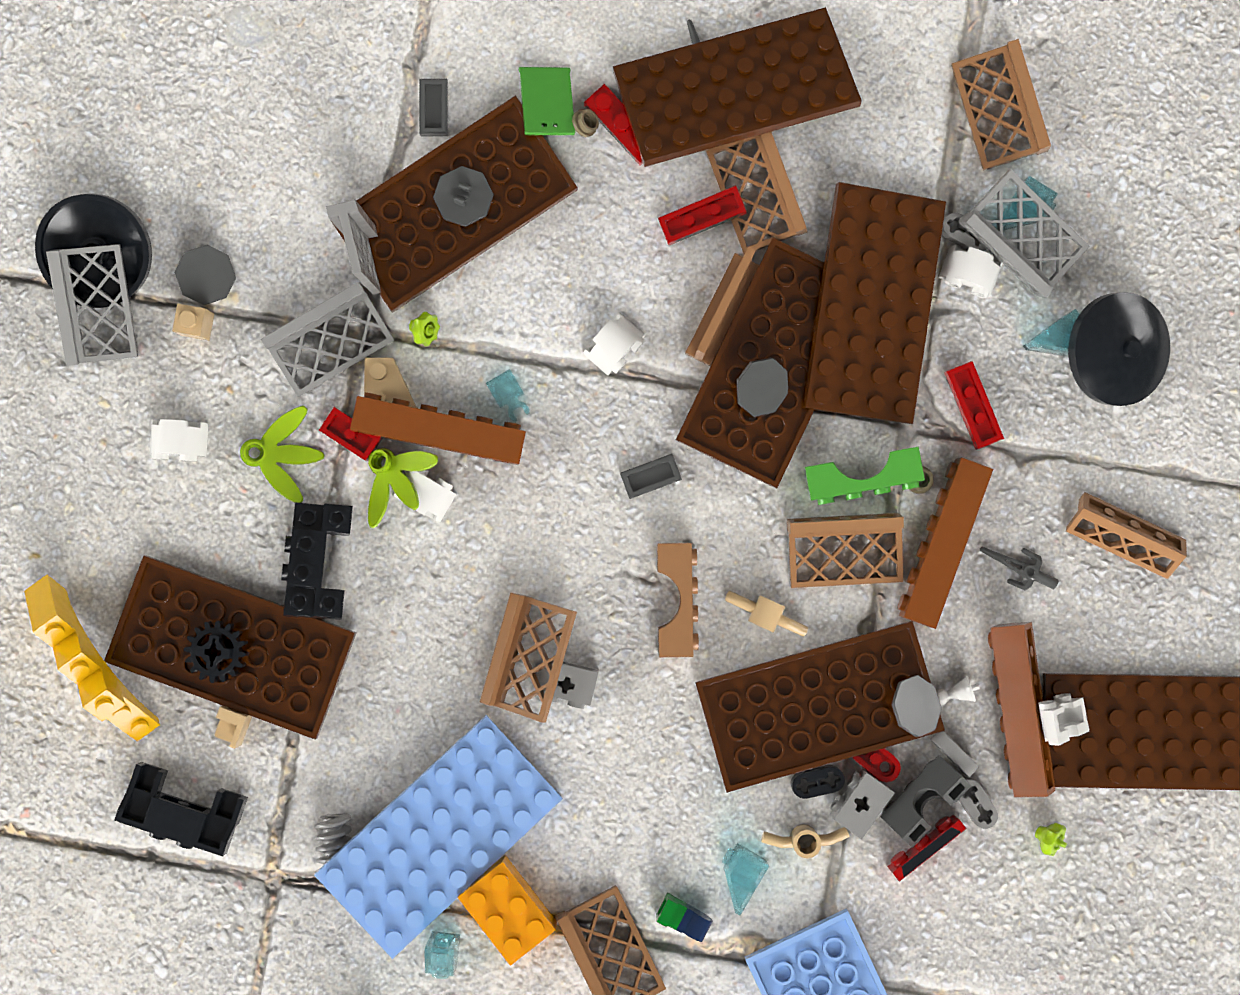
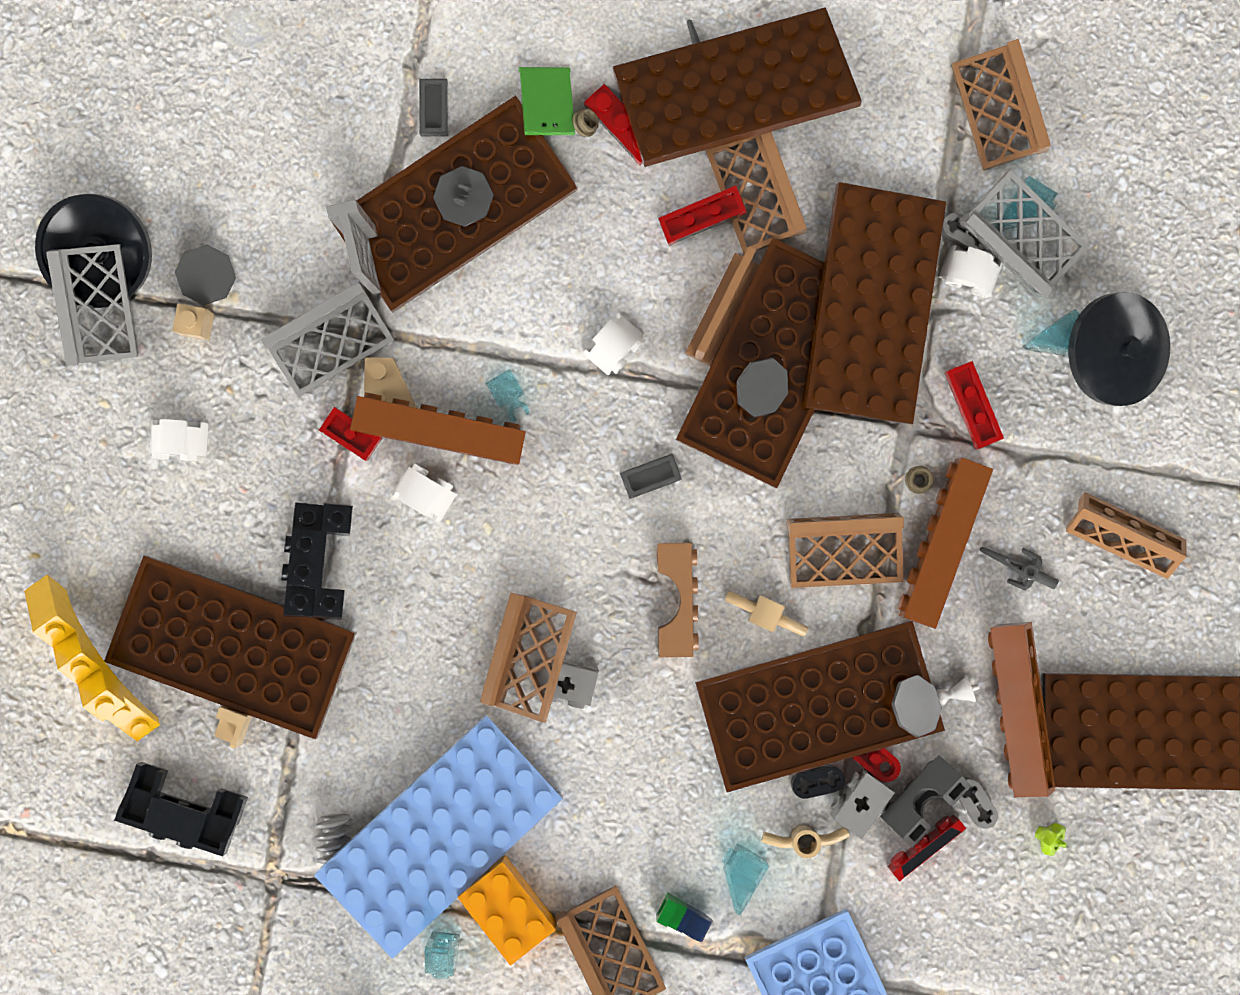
(219, 640): black gear -> none
(285, 454): lime plant -> none
(392, 474): lime plant -> none
(424, 328): lime piece -> none
(902, 468): bright green arch -> none
(954, 753): light grey beam -> none
(1063, 718): white cylinder -> none

